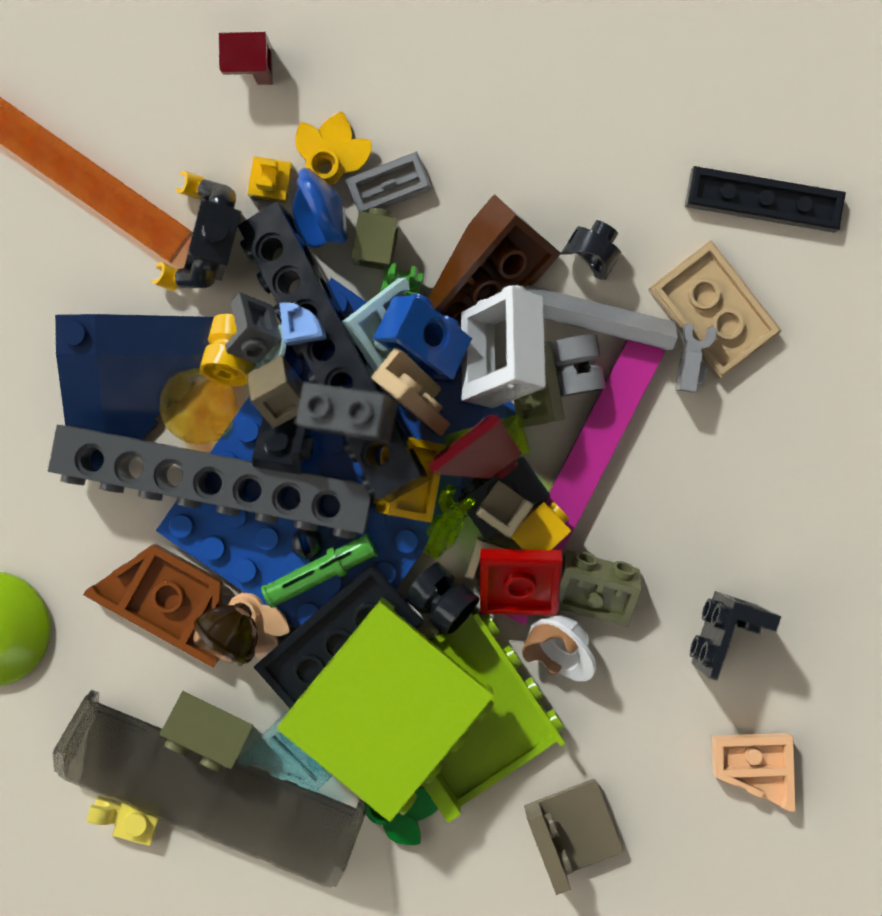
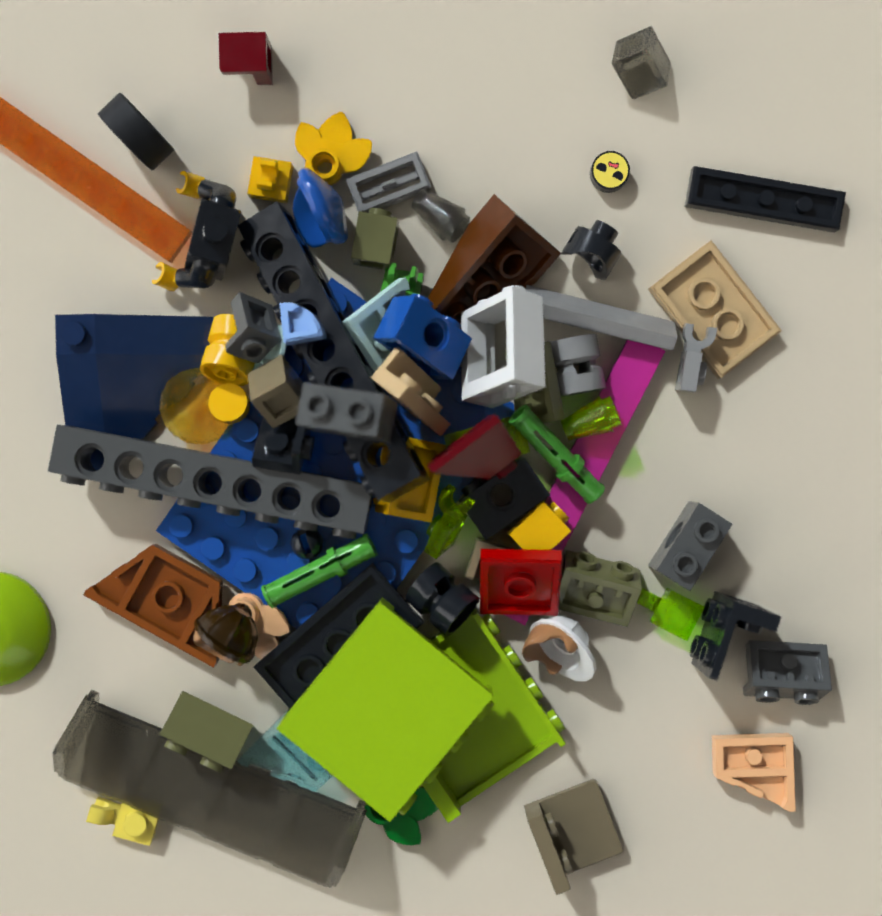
(135, 131): none -> black tyre
(229, 403): none -> yellow tile
(441, 215): none -> clear smoke cone
(503, 509): dark tan panel -> none
(586, 485): none -> bright green pin
(592, 419): none -> clear neon green cone
(609, 171): none -> tile
(641, 63): none -> clear smoke panel
(672, 611): none -> clear neon green plate
(690, 544): none -> dark grey brick
(787, 671): none -> dark grey bracket

